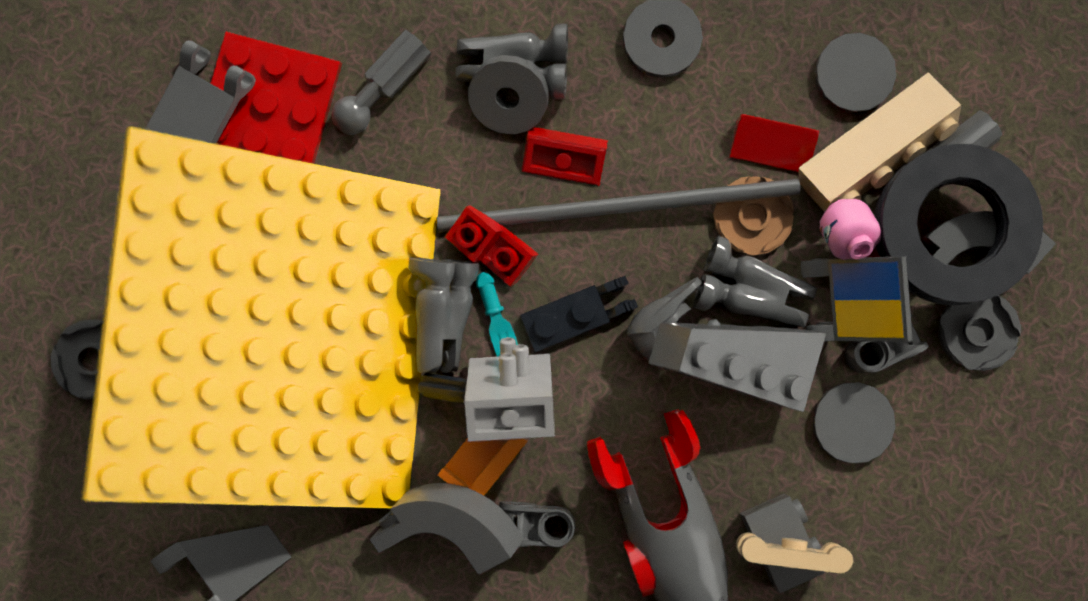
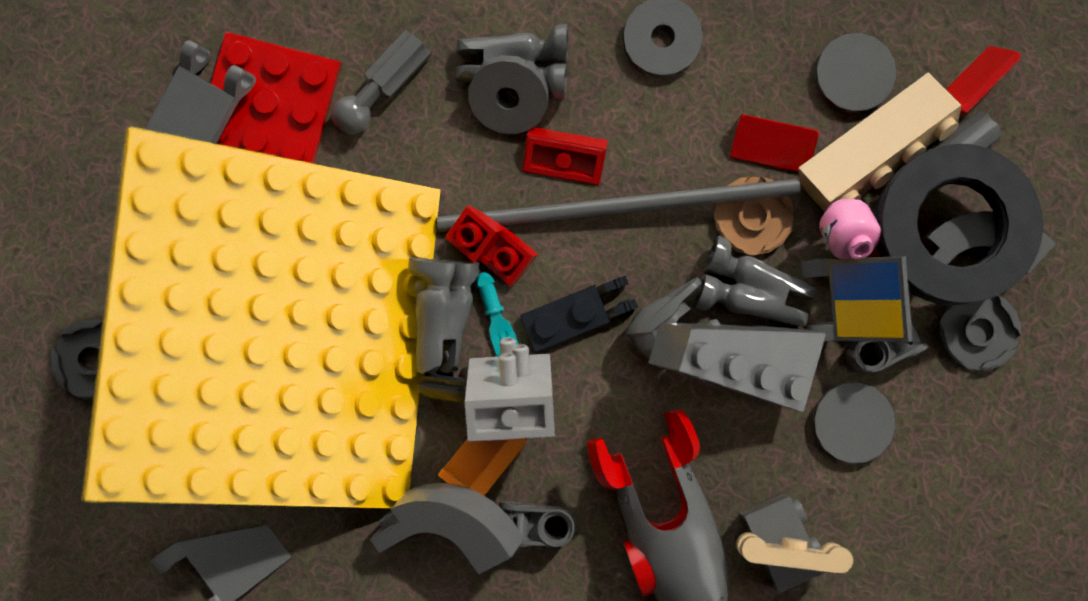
(982, 76): none -> red slope

